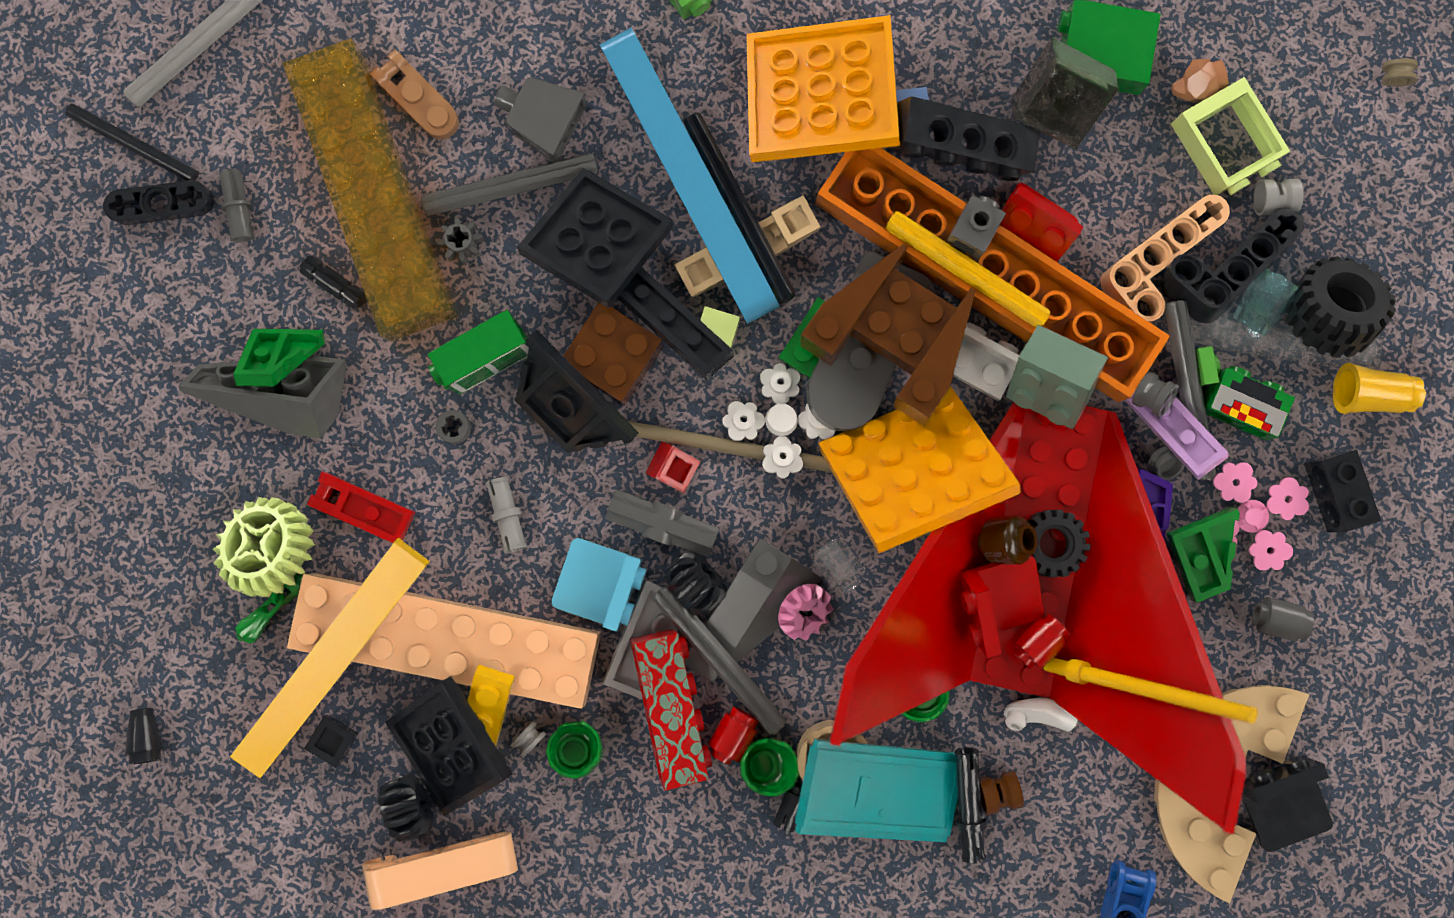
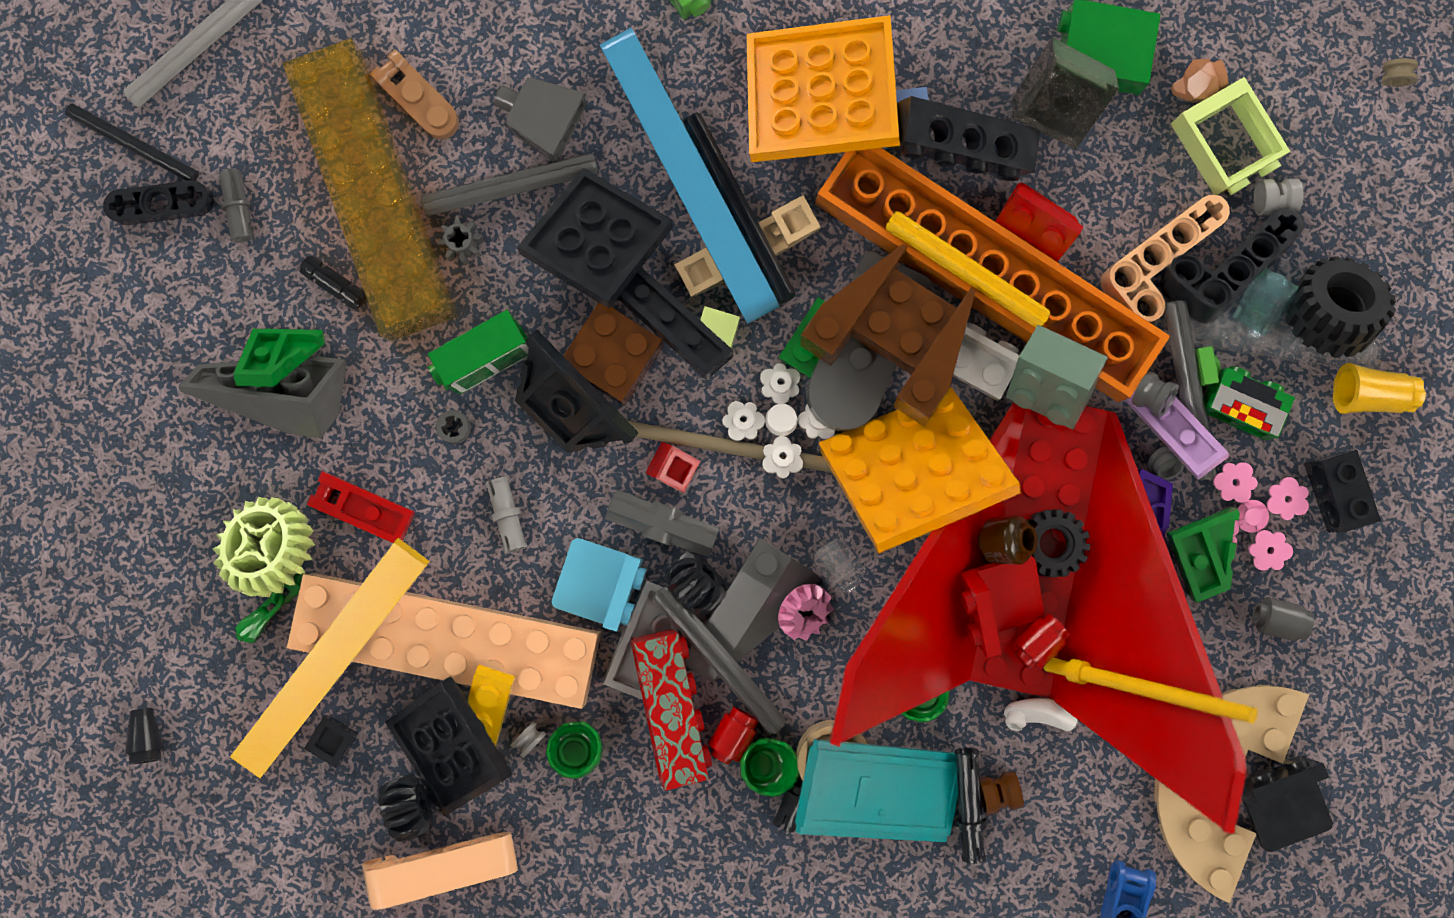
(976, 226): dark grey brick -> none

